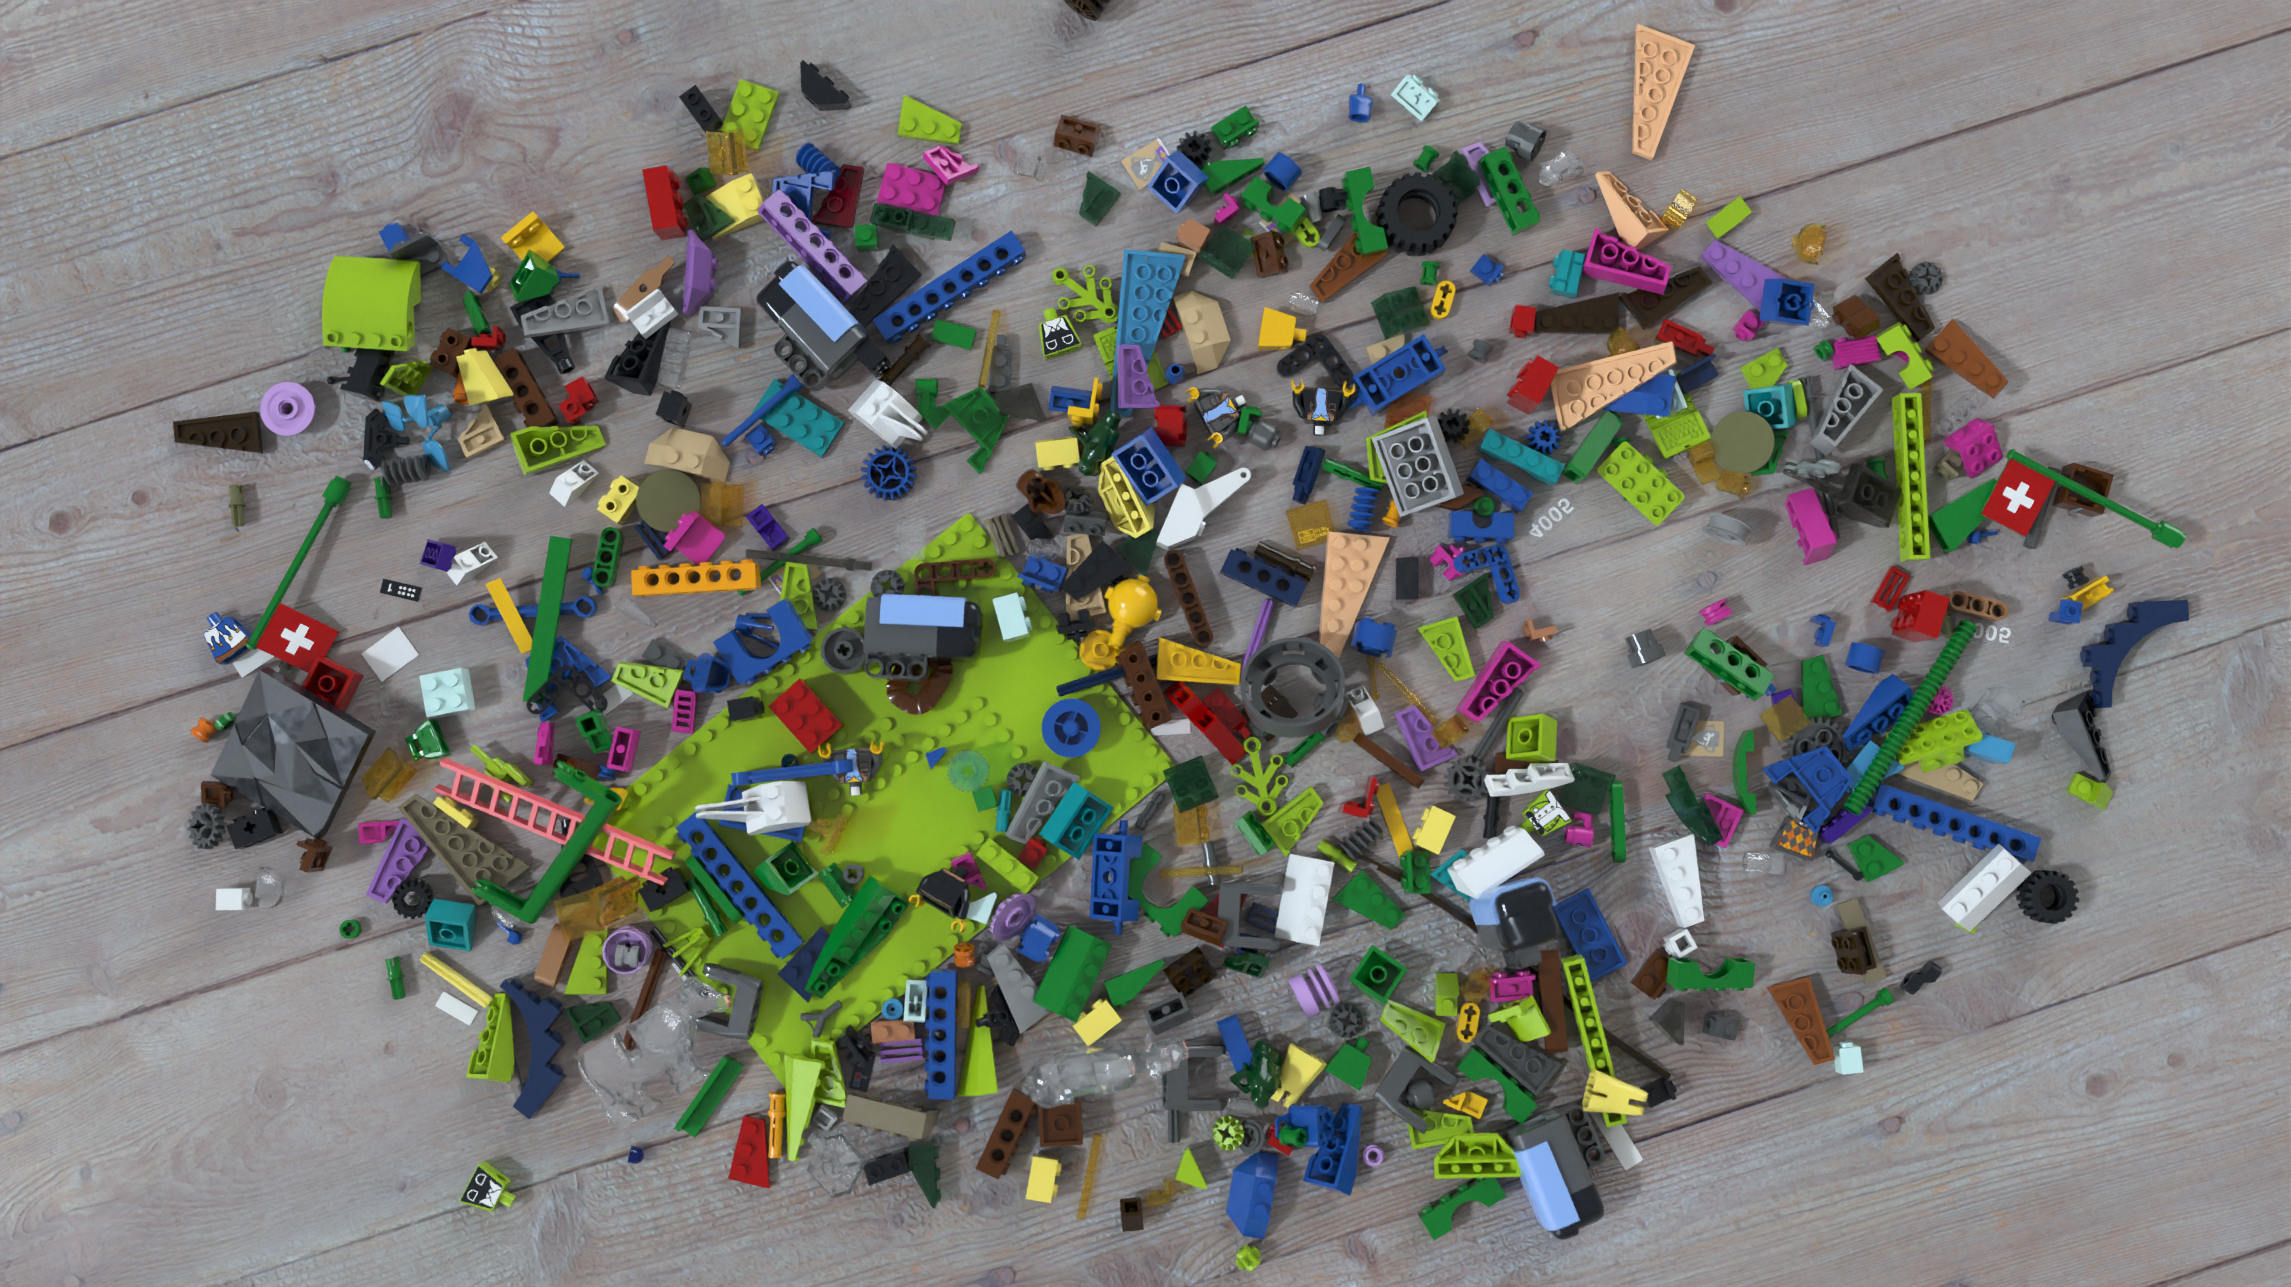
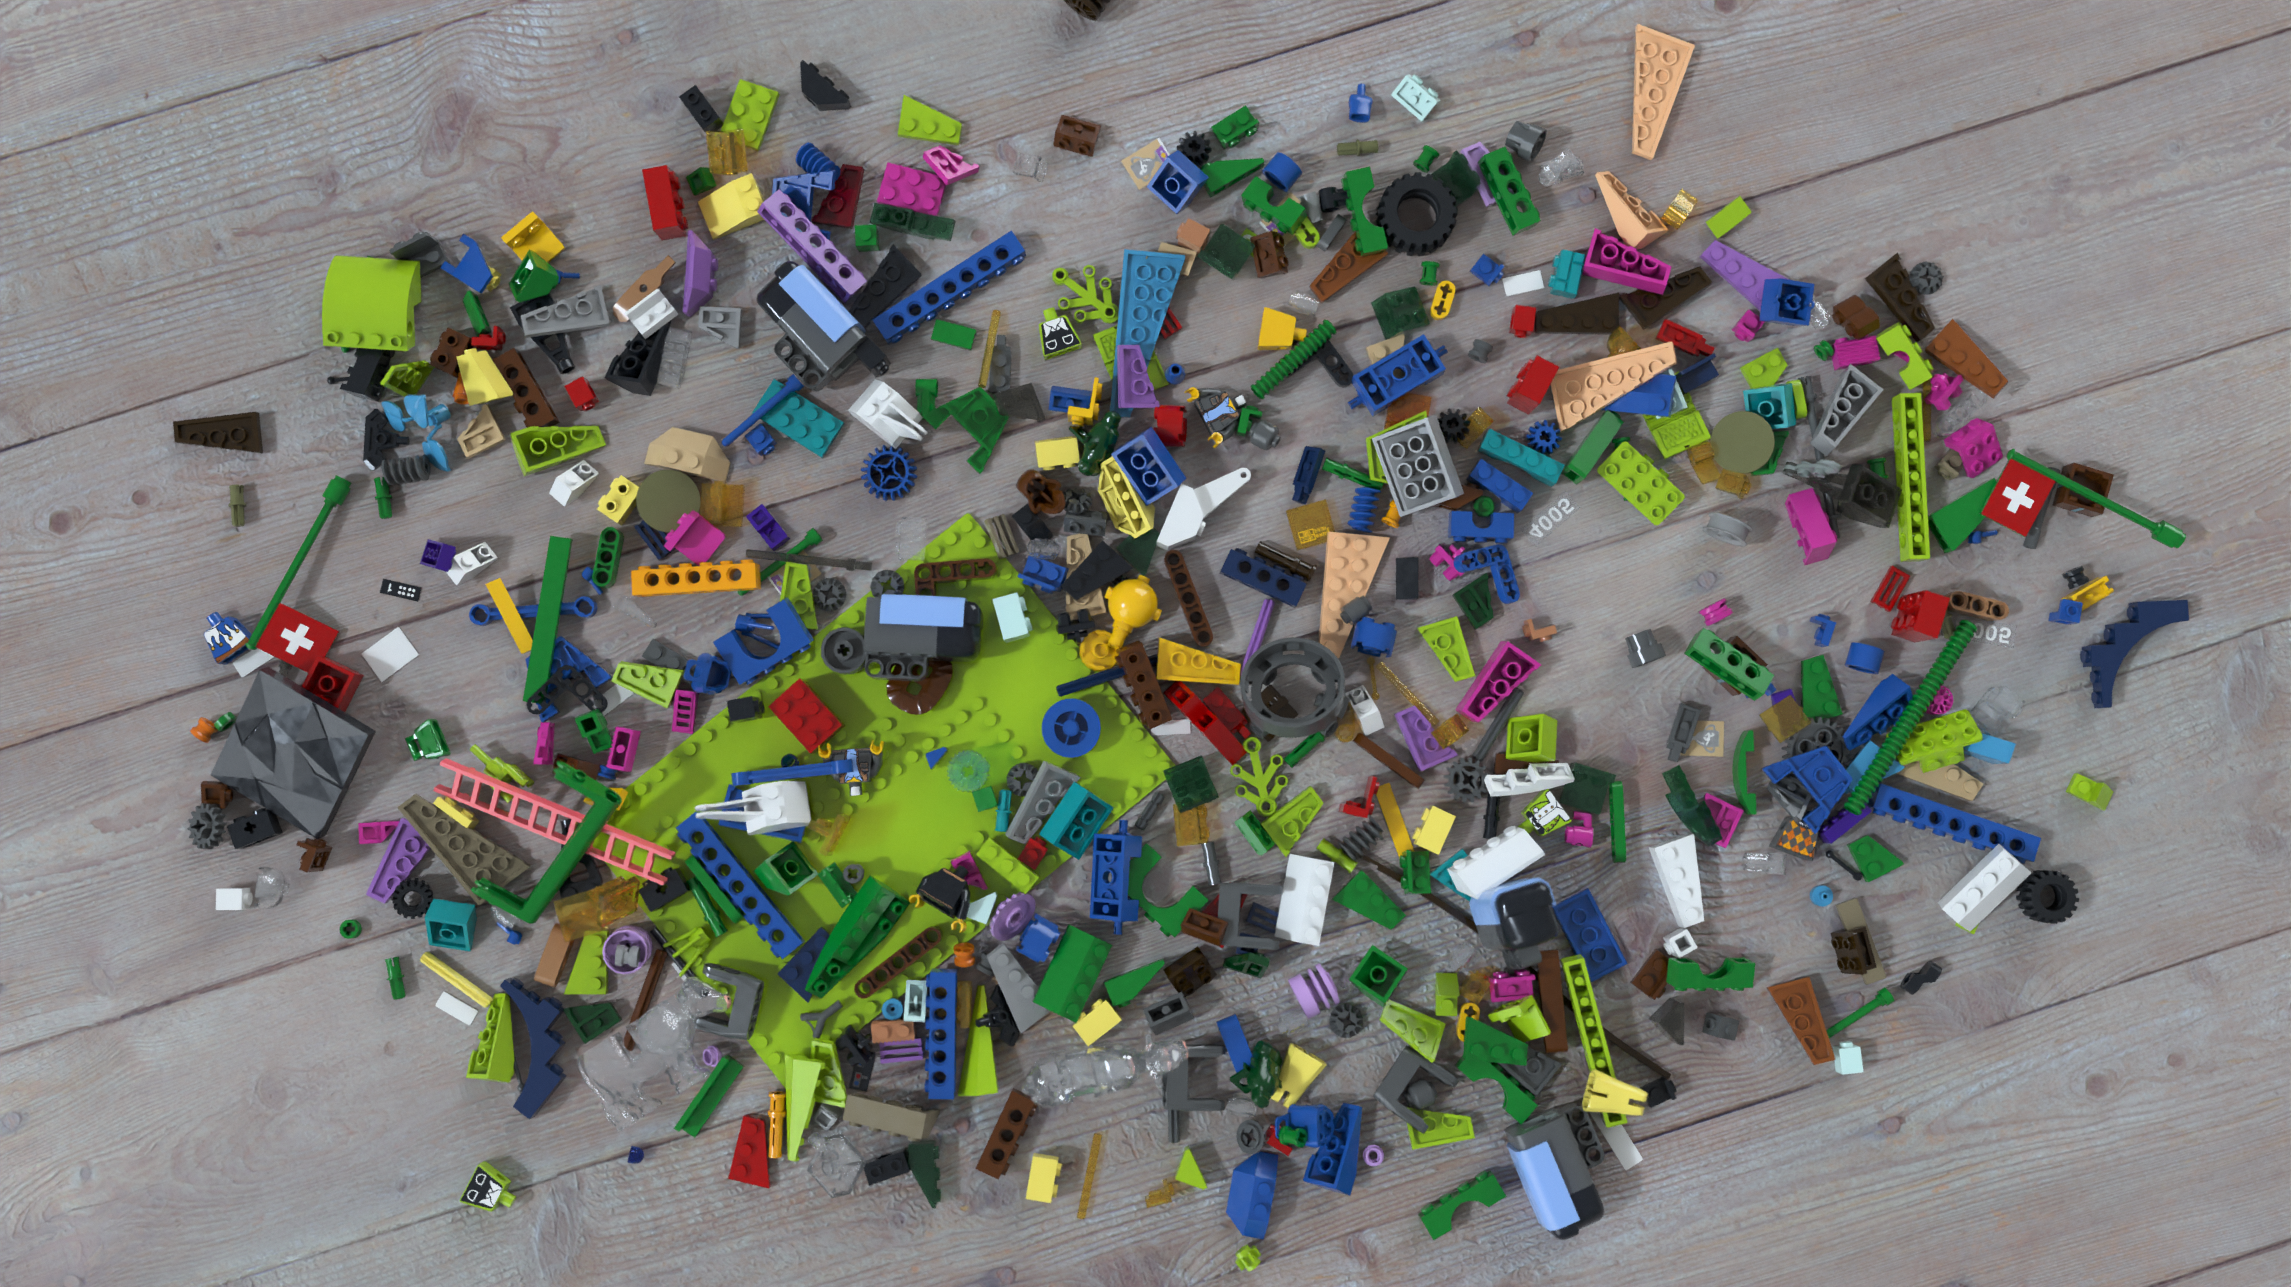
(275, 407): lavender gear -> none
(387, 776): clear yellow bracket -> none
(393, 234): blue brick -> none
(447, 693): light aqua brick -> none
(572, 410): red bracket -> none
(674, 408): black brick -> none
(706, 217): clear green wing -> none
(712, 1056): none -> lavender plate
(888, 965): none -> reddish brown beam
(911, 354): dark brown pin -> none
(1061, 1125): reddish brown container -> none
(1097, 199): clear green wing -> none
(1131, 1214): dark brown brick -> none
(1201, 467): green brick -> none
(1203, 329): tan wedge -> none
(1203, 871): clear yellow bar -> none
(1225, 214): dark pink bracket -> none
(1235, 1129): lime gear -> none
(1293, 359): none -> green piece
(1321, 405): torso -> none
(1350, 1063): green torso -> none
(1355, 610): none -> dark grey brick
(1357, 147): none -> olive axle
(1469, 1103): yellow slope -> none
(1476, 1157): lime wedge -> none
(1492, 1045): none -> green wing
(1523, 283): none -> white sticker
(1810, 243): clear yellow cylinder -> none
(1942, 389): none -> dark pink hips
(2077, 726): black wedge -> none

